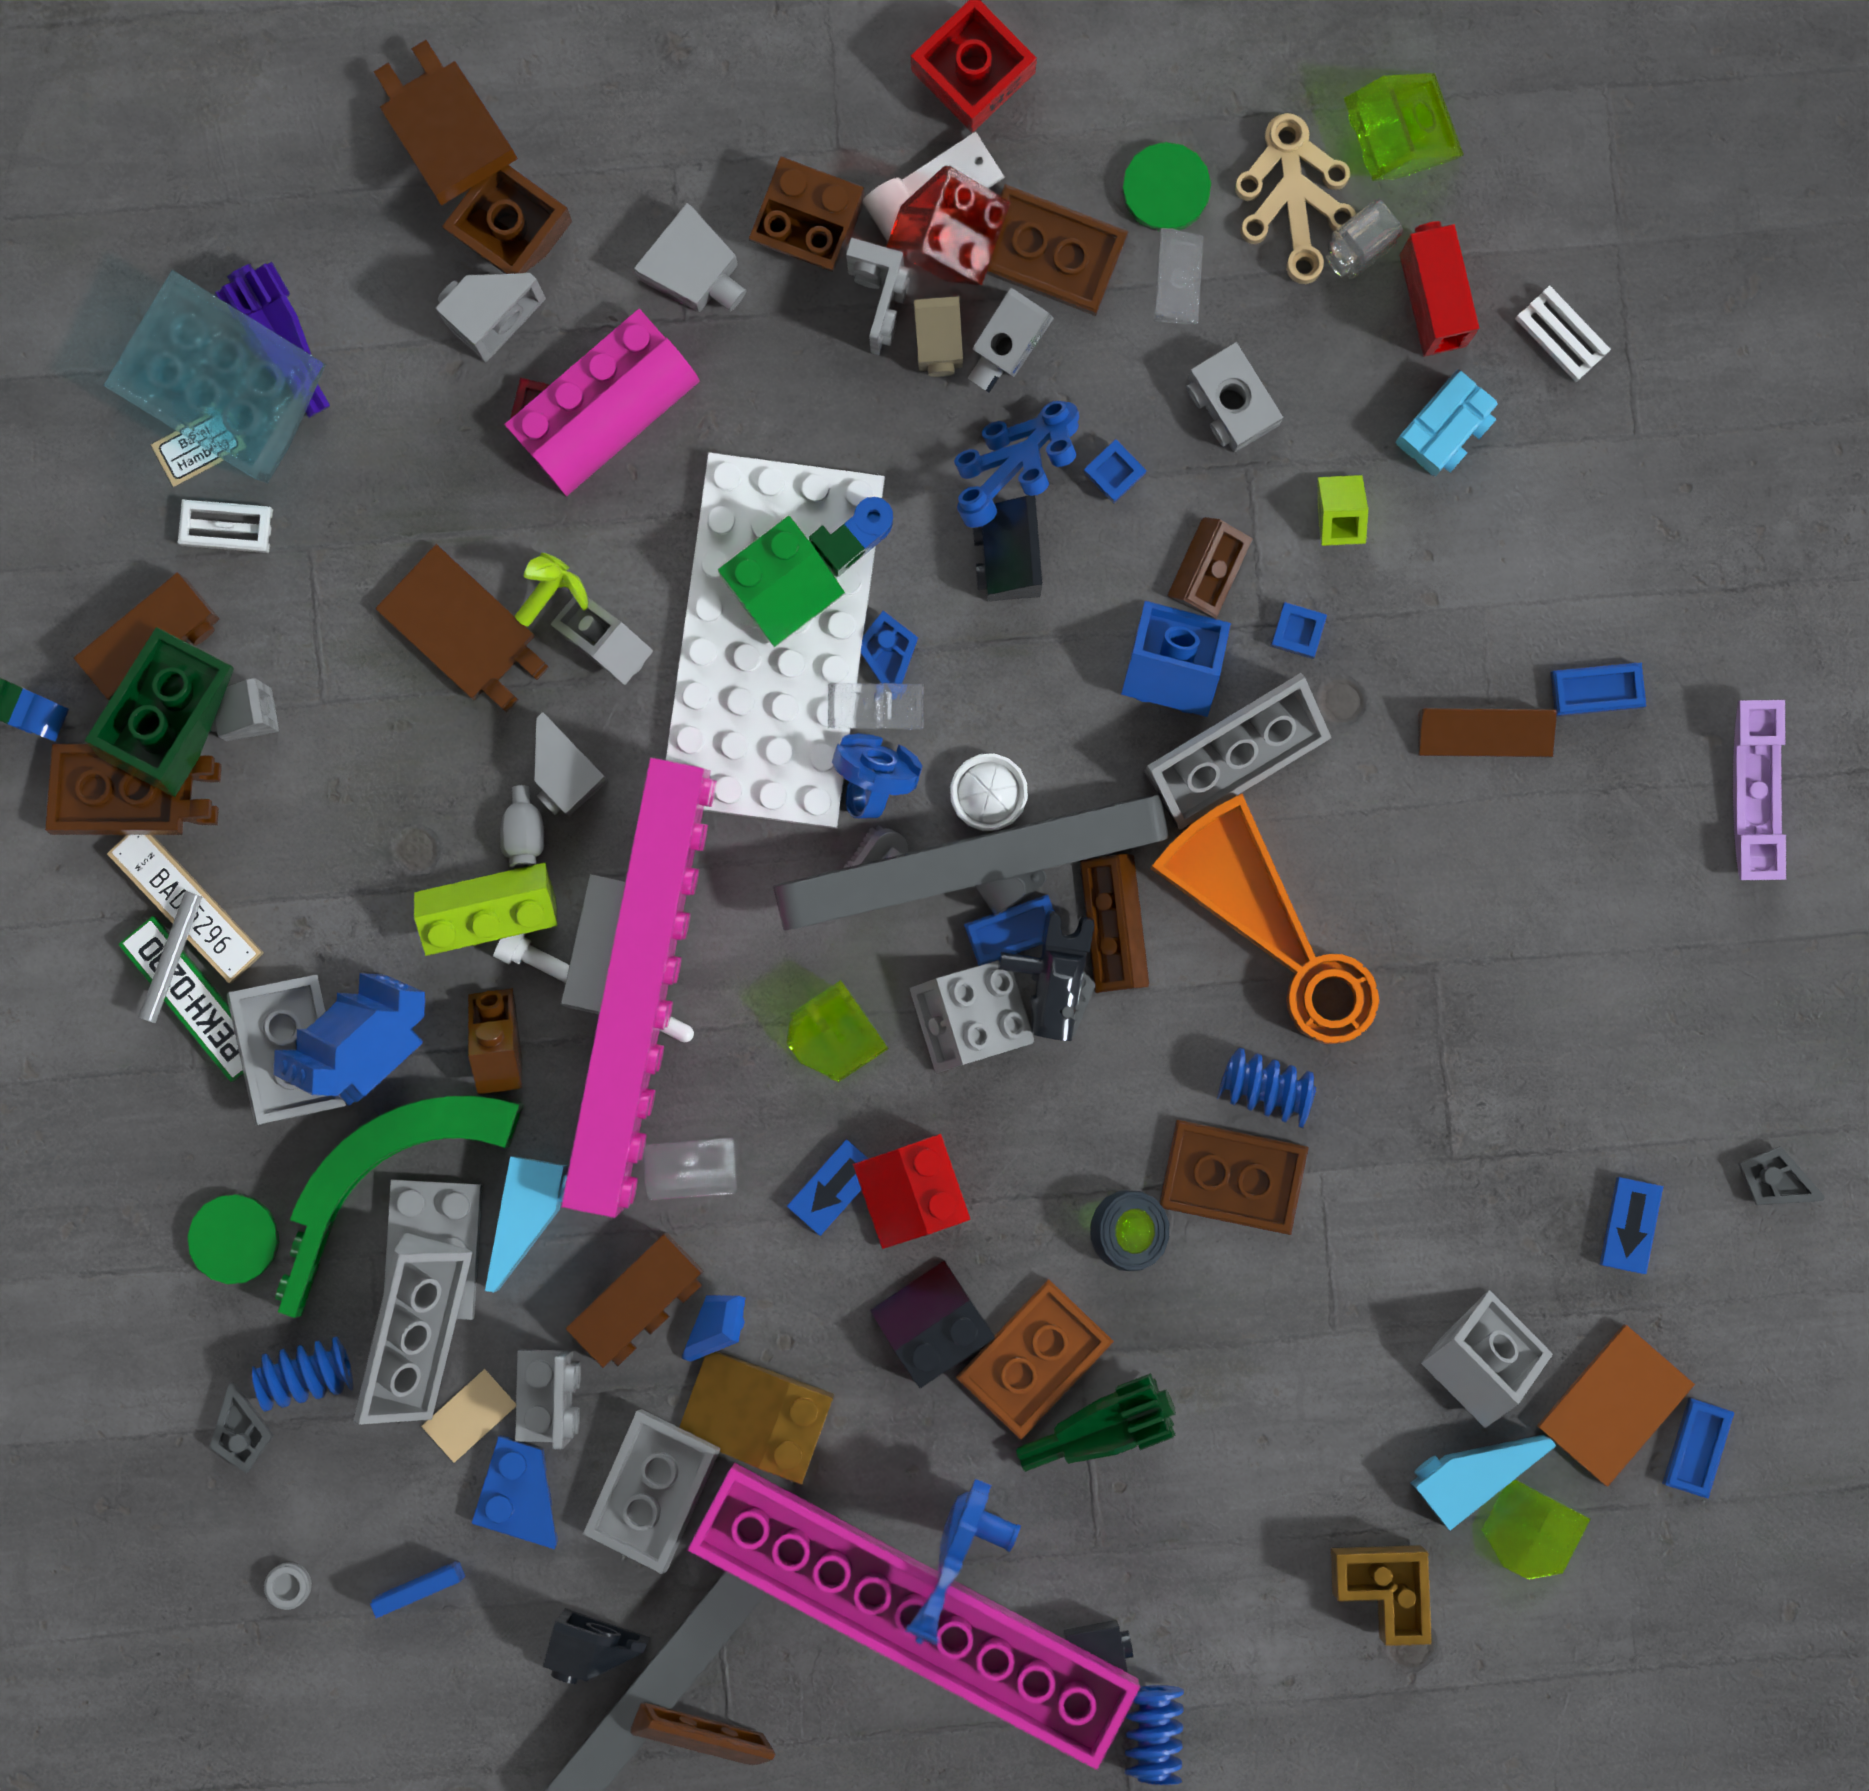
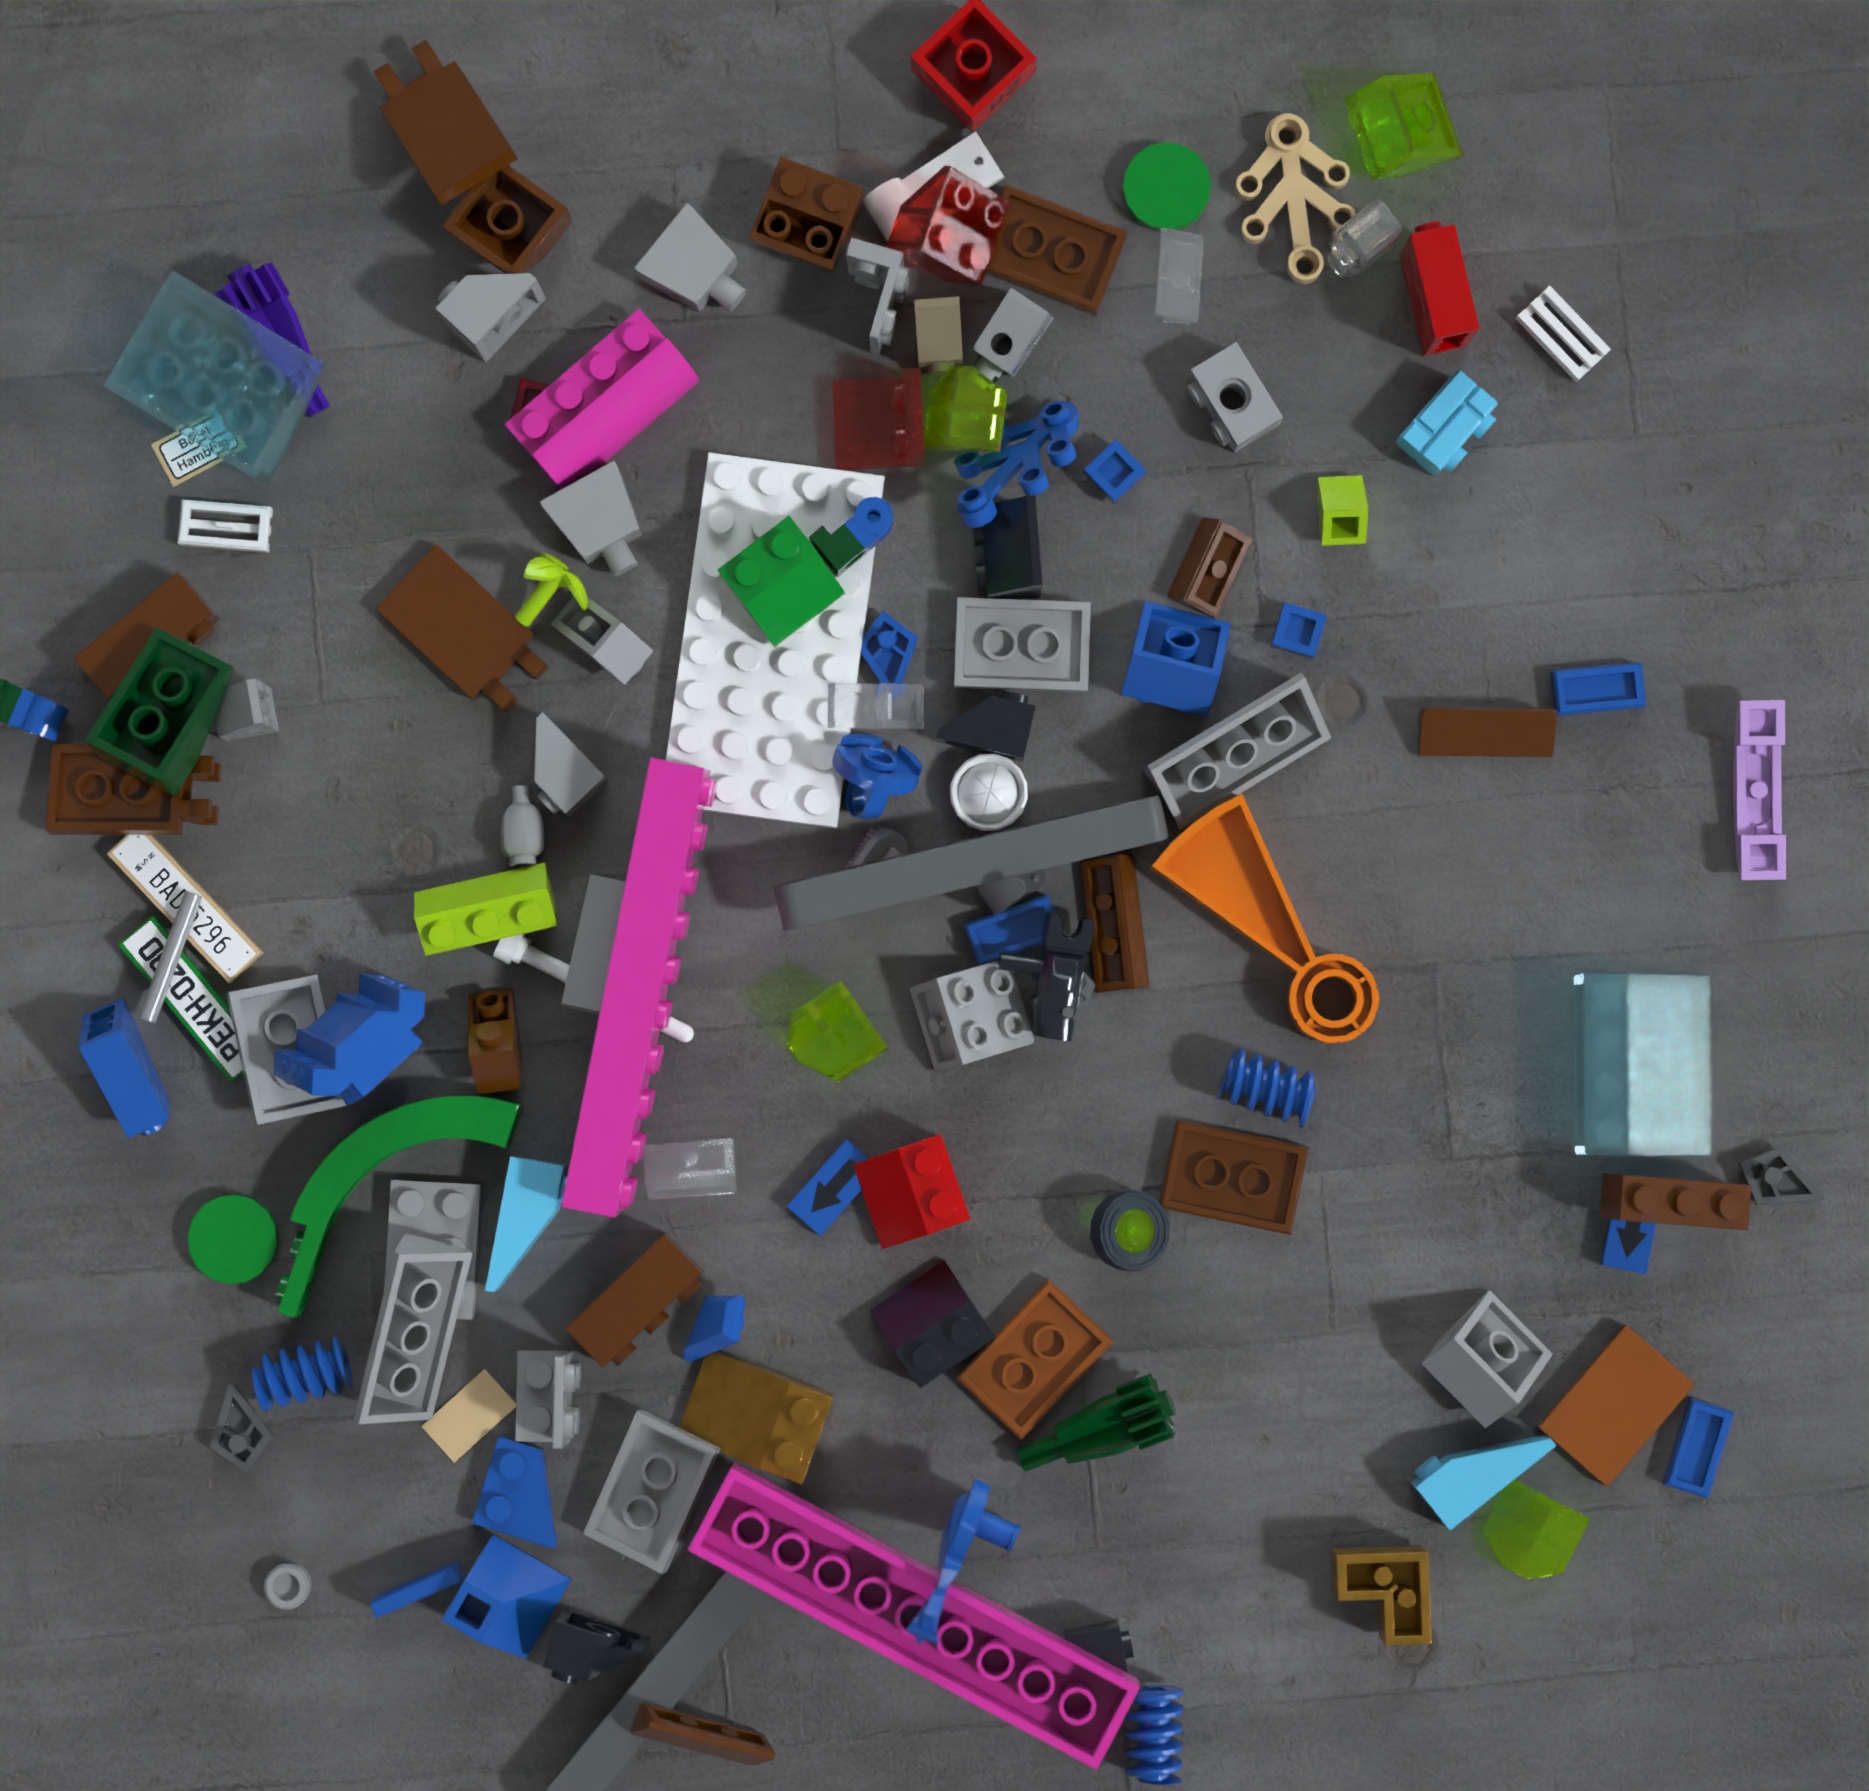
(124, 1068): none -> blue slope
(506, 1598): none -> blue slope
(597, 518): none -> light grey torso
(879, 422): none -> clear red bracket
(965, 412): none -> clear neon green slope
(992, 726): none -> black slope
(1022, 645): none -> light grey plate
(1642, 1064): none -> clear light blue slope
(1675, 1201): none -> reddish brown arch

